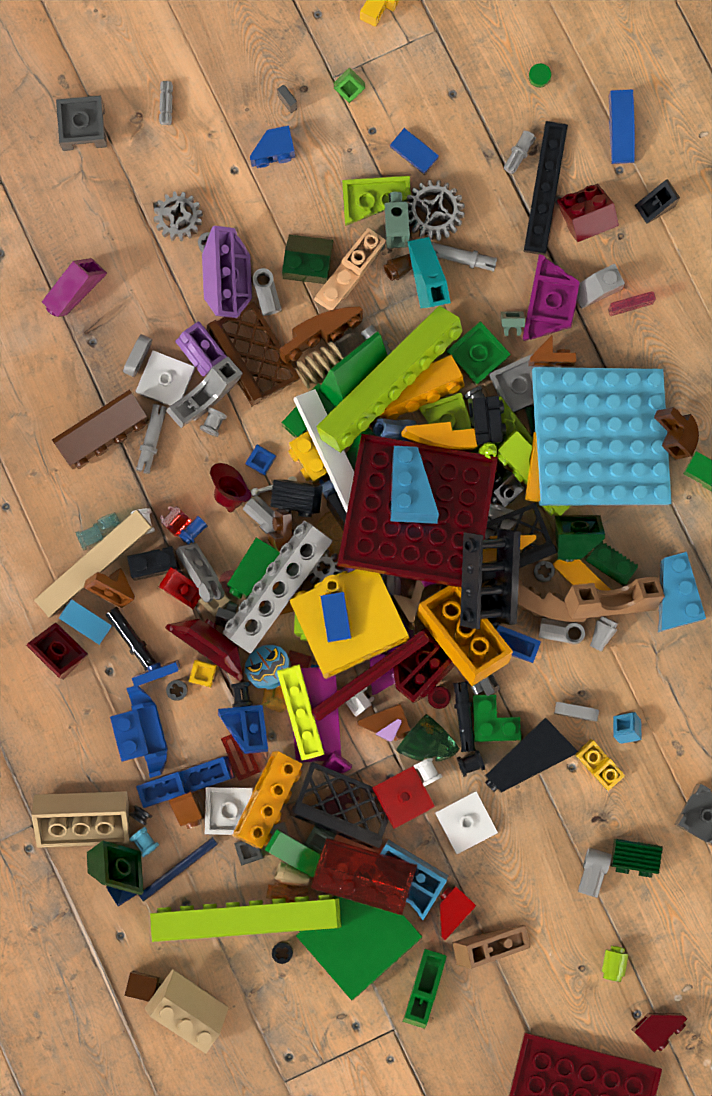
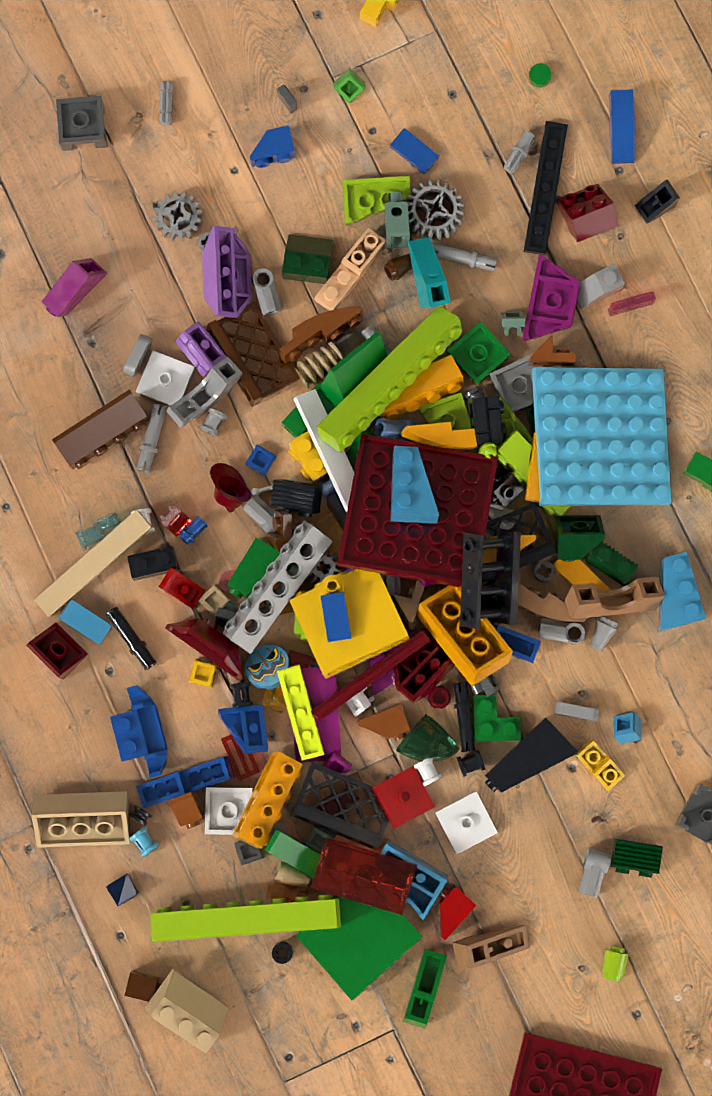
(111, 588): dark orange slope -> none
(116, 866): dark green slope -> none
(156, 671): blue plate -> none
(177, 869): dark blue bar -> none
(180, 684): dark grey bush -> none
(200, 572): light grey hinge -> none
(389, 732): lavender slope -> none
(656, 1029): dark red slope -> none
(681, 434): reddish brown brick -> none

